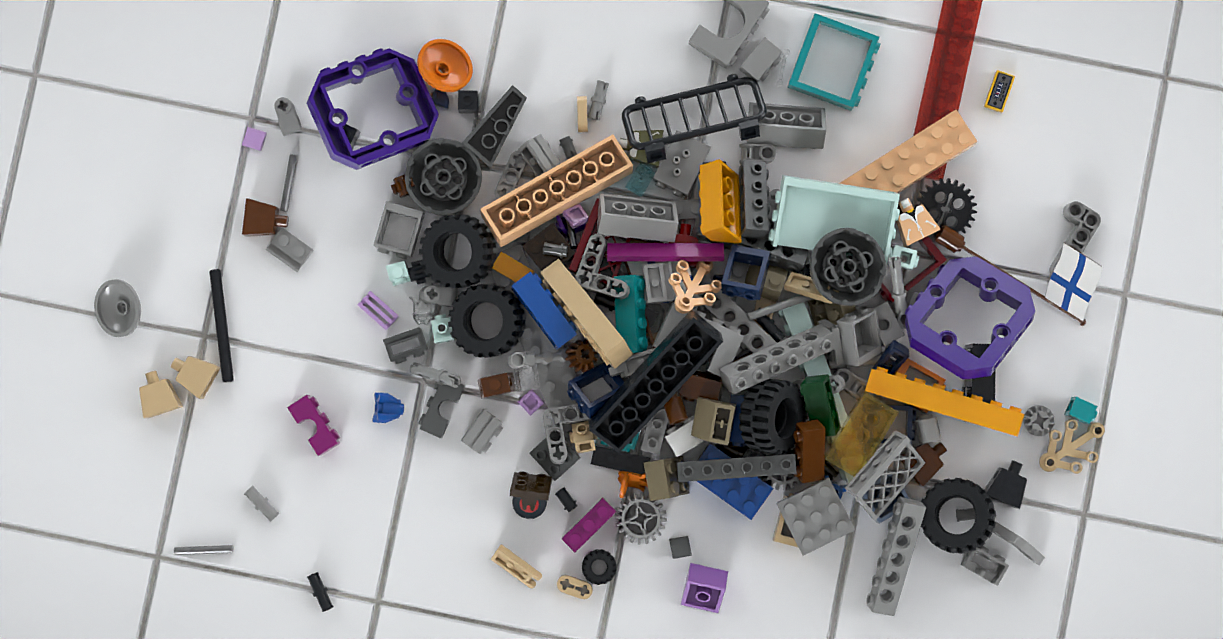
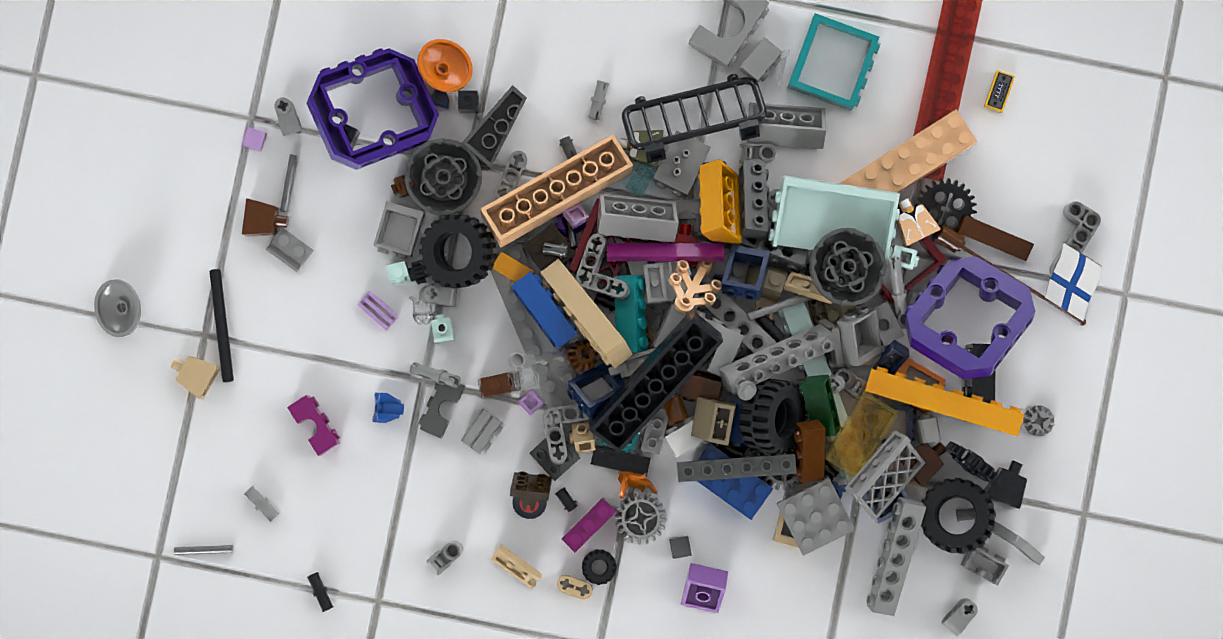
(158, 396): tan torso -> none
(402, 337): dark grey window -> none
(442, 559): none -> light grey piece
(462, 325): black tyre -> none
(539, 155): light grey brick -> none
(582, 113): tan beam -> none
(663, 479): dark tan slope -> none
(746, 390): none -> light grey plate
(958, 617): none -> light grey piece
(973, 463): none -> black gear
(995, 237): none -> reddish brown tile
(1068, 447): tan plant -> none
(1081, 410): teal brick -> none

